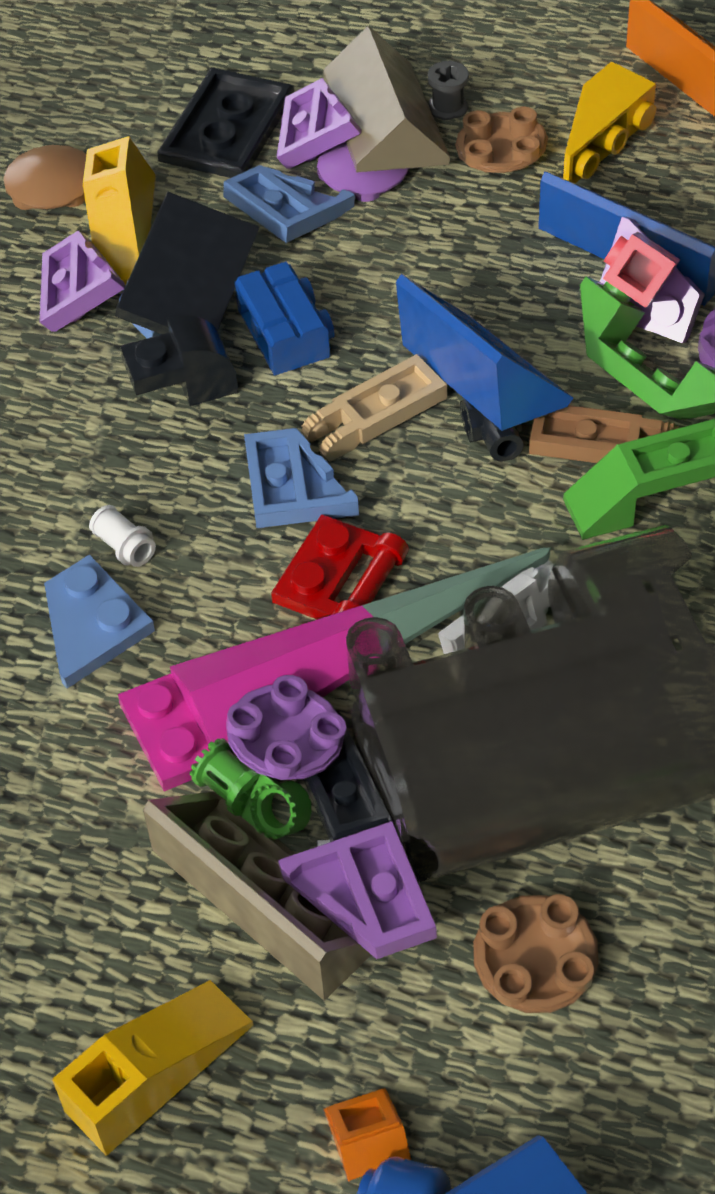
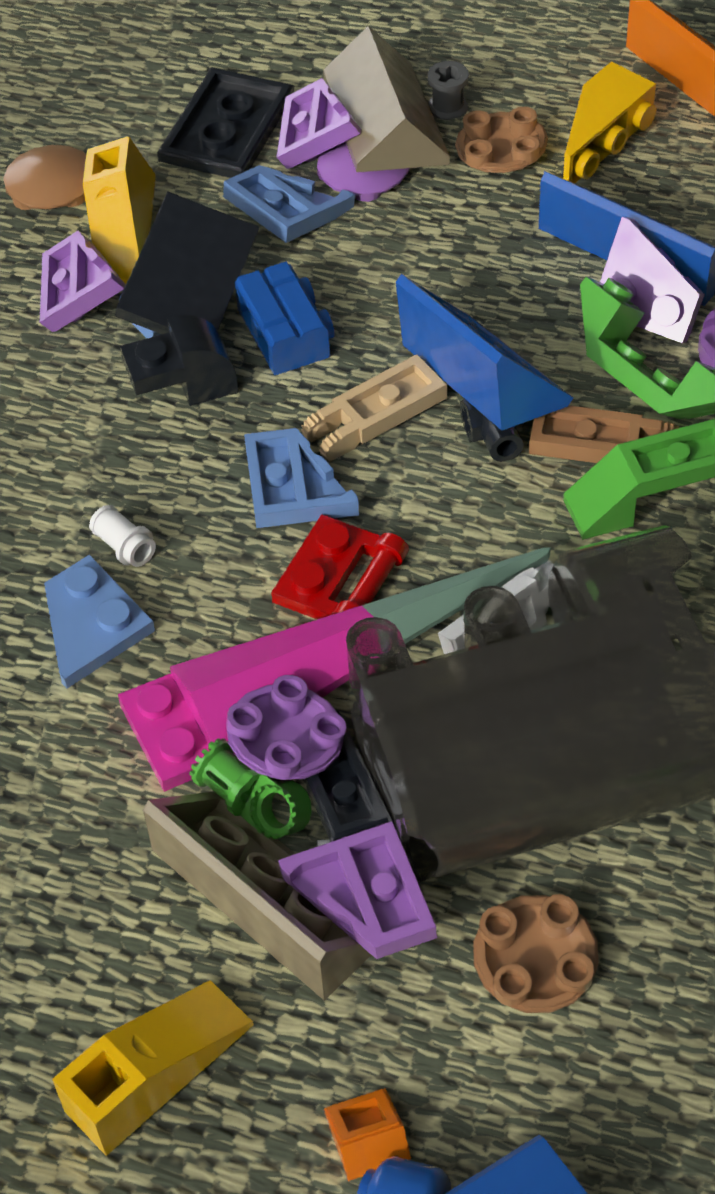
(639, 267): coral brick -> none

